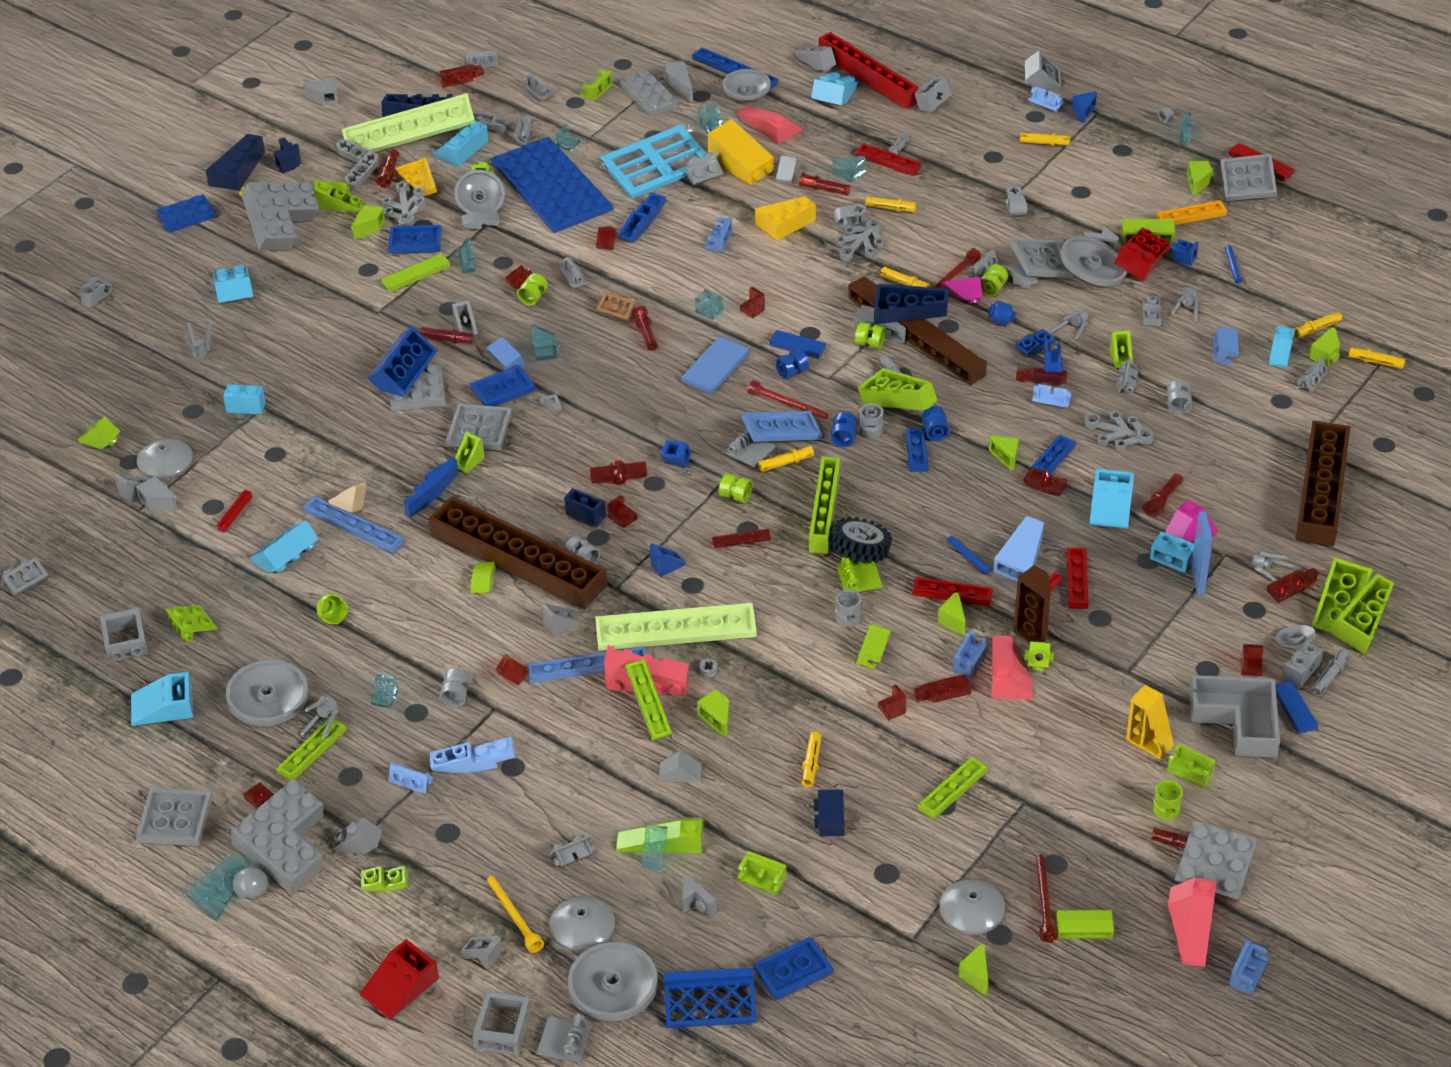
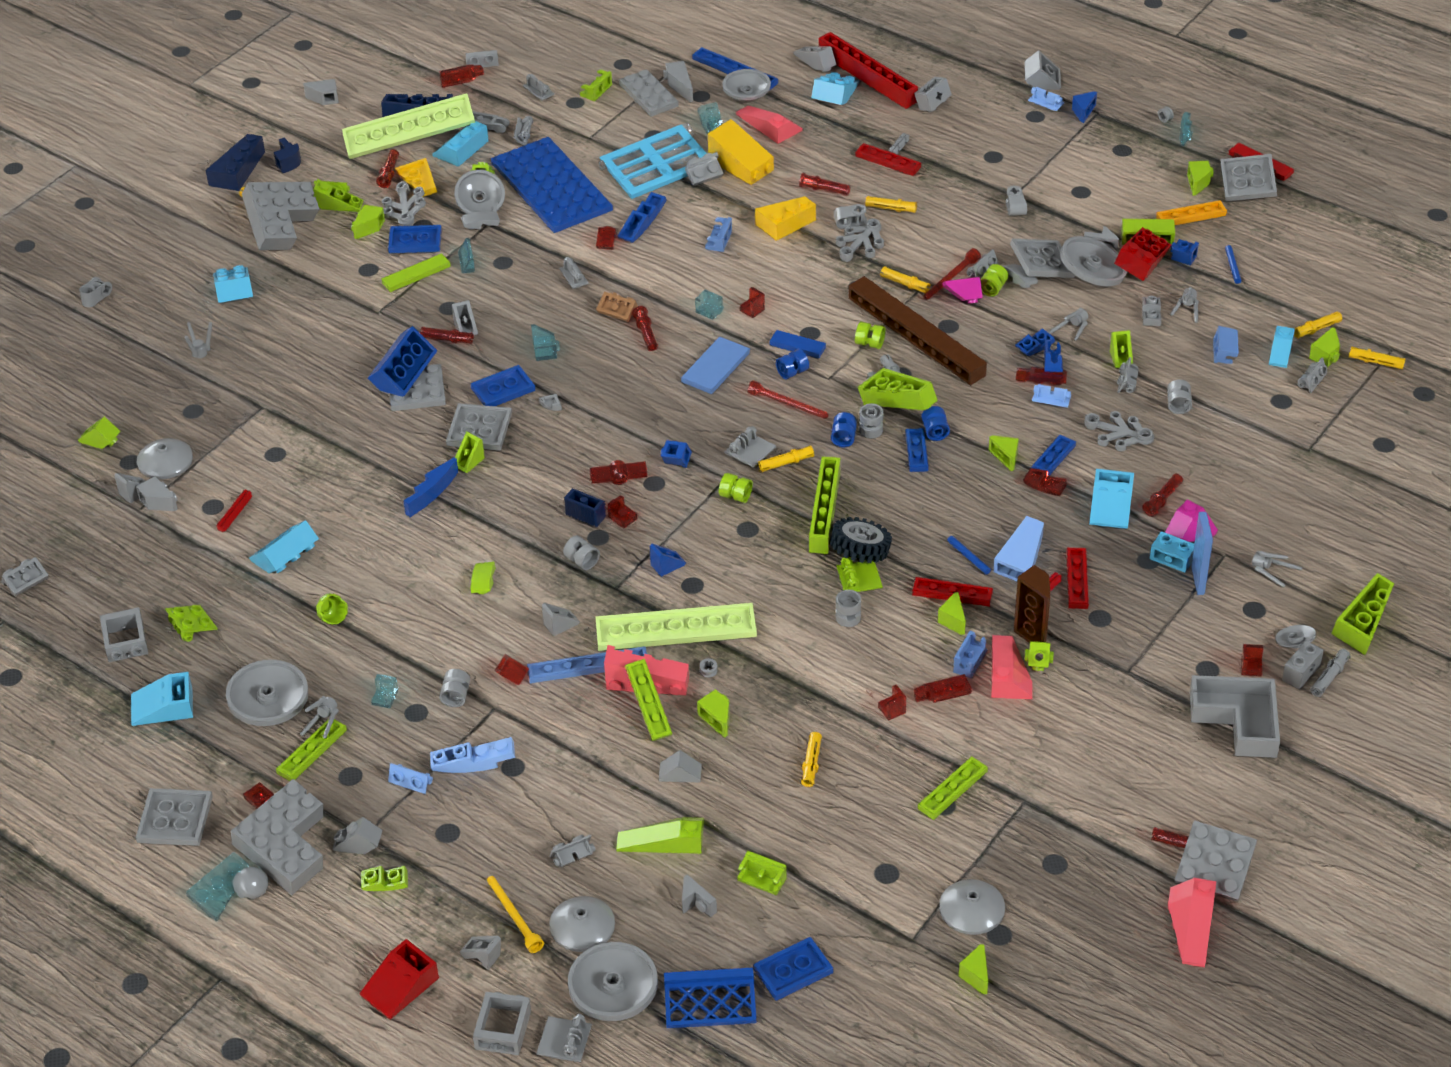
(186, 213): blue plate -> none
(244, 399): medium azure brick -> none
(351, 499): tan slope -> none
(353, 524): medium blue tile -> none
(361, 160): light grey beam -> none
(505, 354): medium blue hinge -> none
(518, 276): clear red bracket -> none
(518, 552): reddish brown brick -> none
(532, 289): lime wheel -> none
(566, 140): clear light blue panel -> none
(654, 847): clear light blue slope -> none
(741, 538): clear red pin -> none
(782, 426): medium blue tile -> none
(788, 169): light grey slope -> none
(830, 813): dark blue brick -> none
(848, 168): clear light blue slope -> none
(873, 646): lime hinge -> none
(894, 330): light grey slope -> none
(909, 303): dark blue wedge -> none
(1001, 313): blue head -> none
(1045, 139): yellow pin -> none
(1048, 931): clear red piece -> none
(1084, 924): lime piece -> none
(1149, 723): yellow wedge -> none
(1167, 800): lime wheel -> none
(1191, 766): lime hinge -> none
(1248, 968): medium blue hinge -> none
(1292, 584): clear red hinge -> none
(1295, 707): blue tile -> none
(1323, 483): reddish brown brick -> none
(1341, 588): lime wedge -> none

